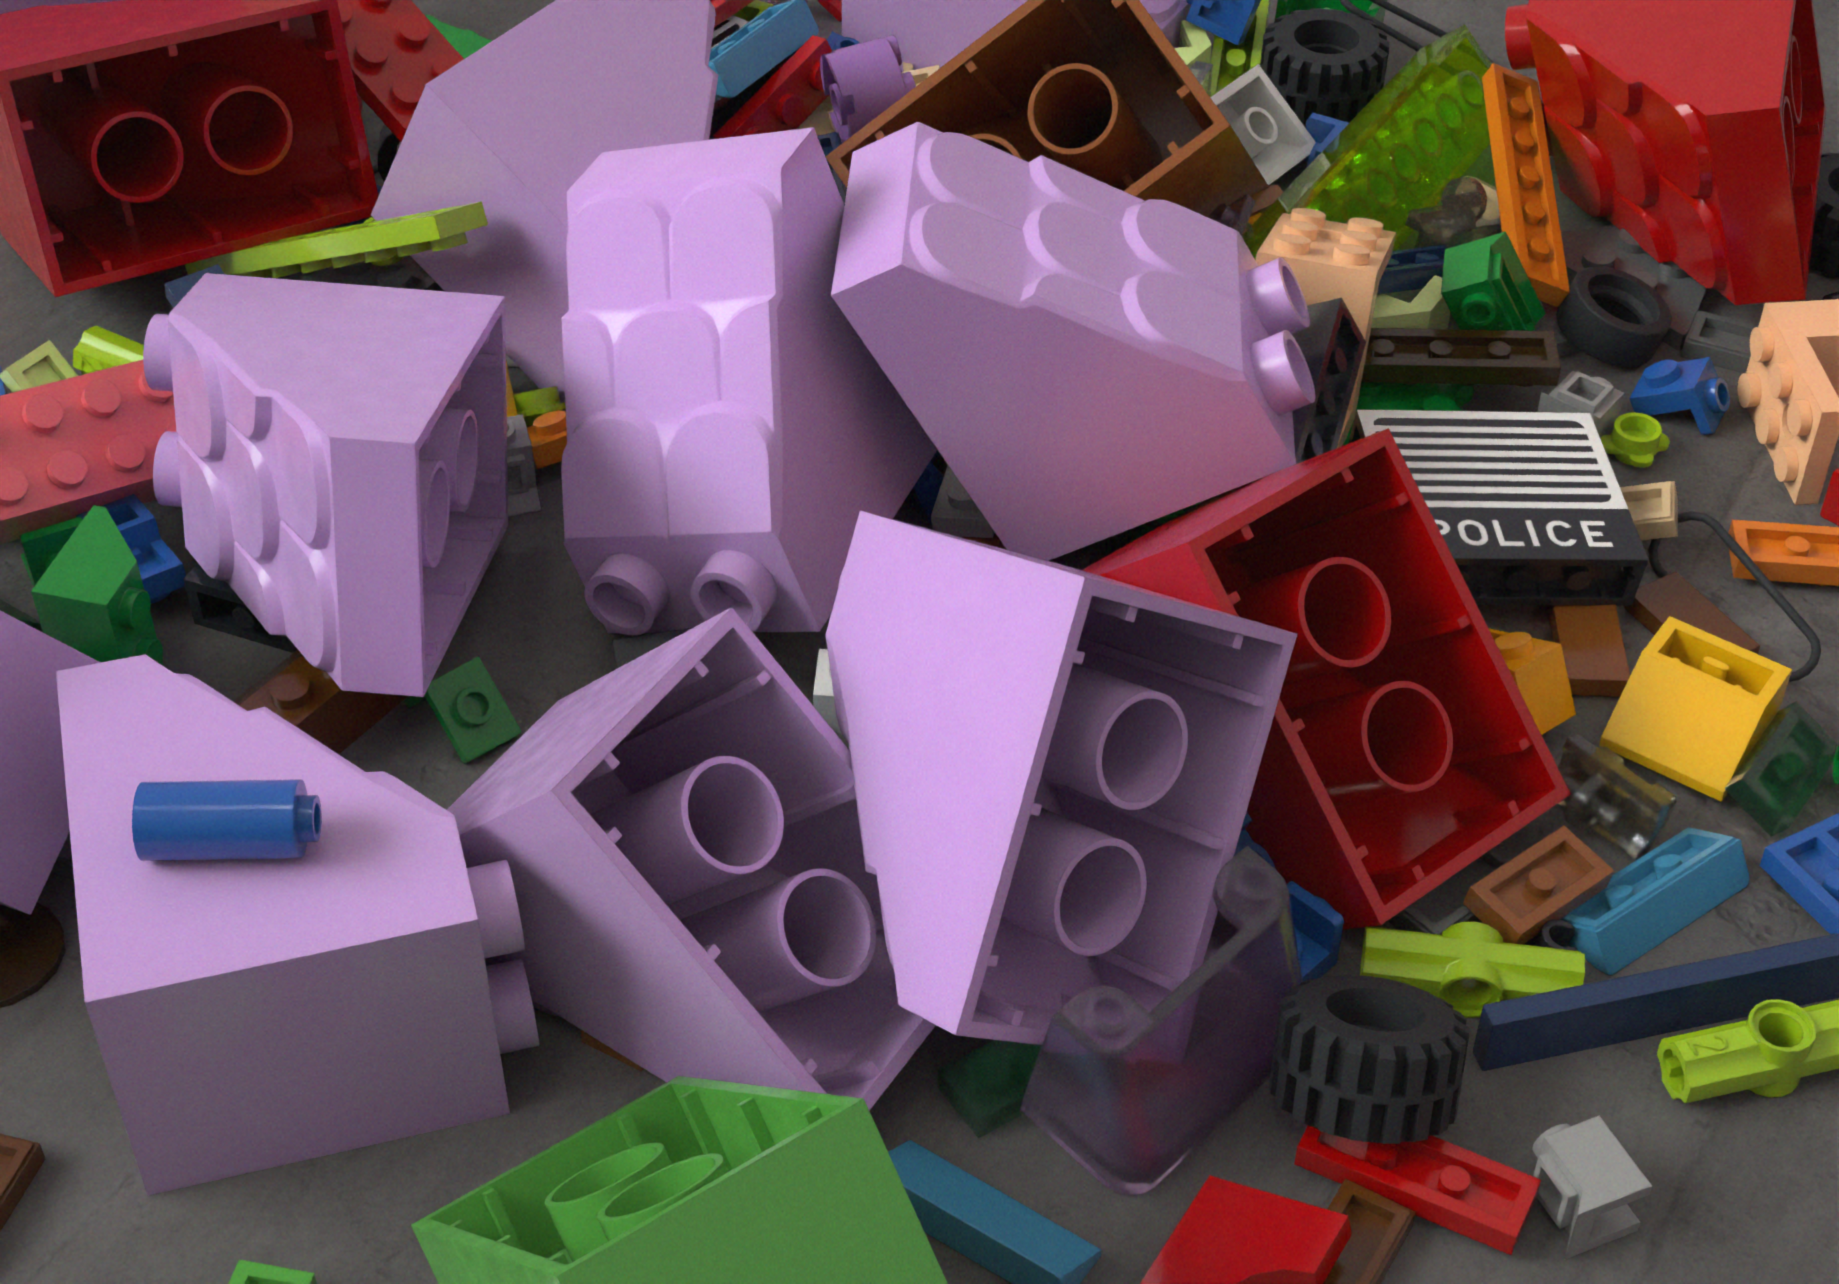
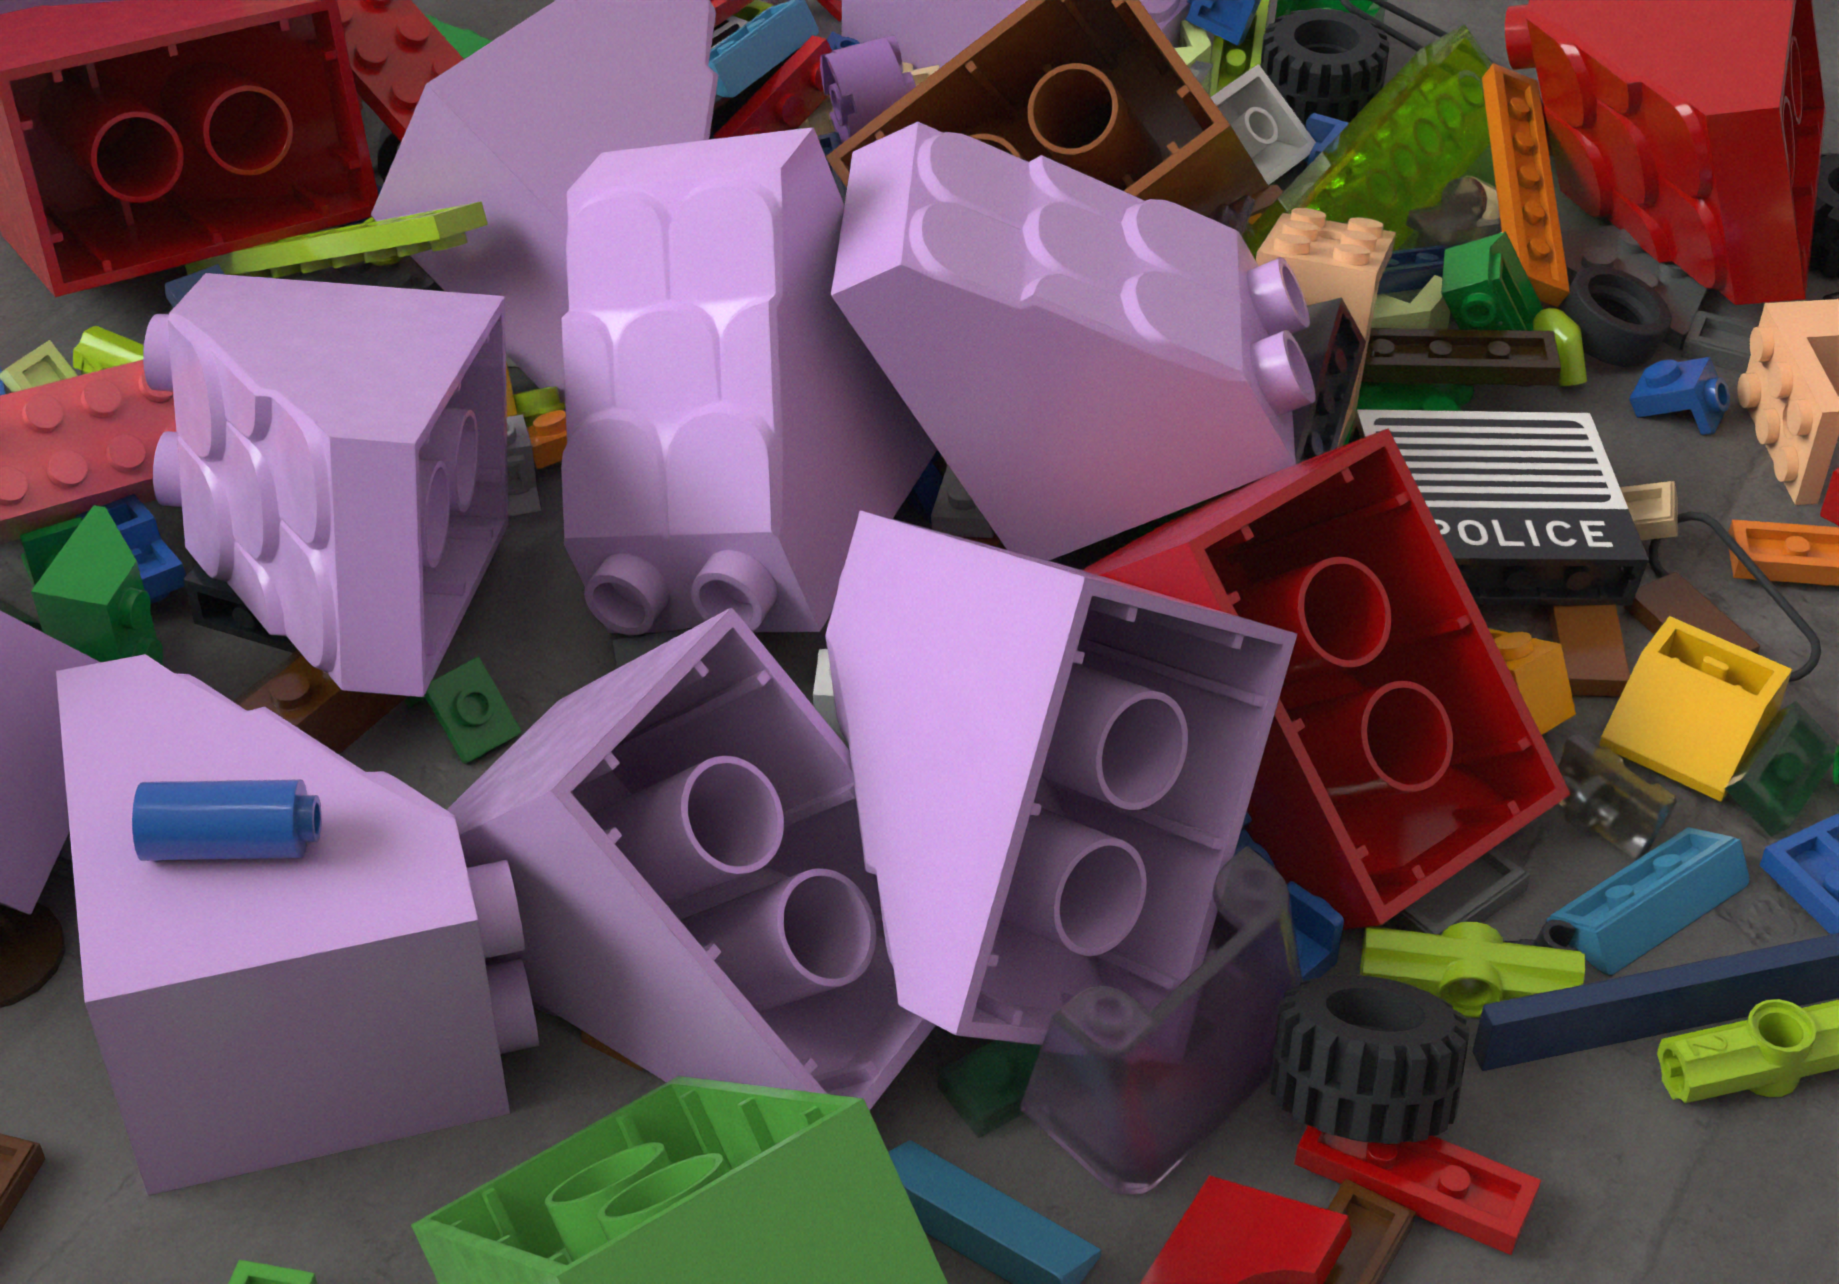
(1538, 886): dark orange plate -> none
(1568, 344): none -> lime arm
(1585, 395): light grey window -> none
(1588, 1183): light grey window -> none
(1635, 439): lime plate -> none

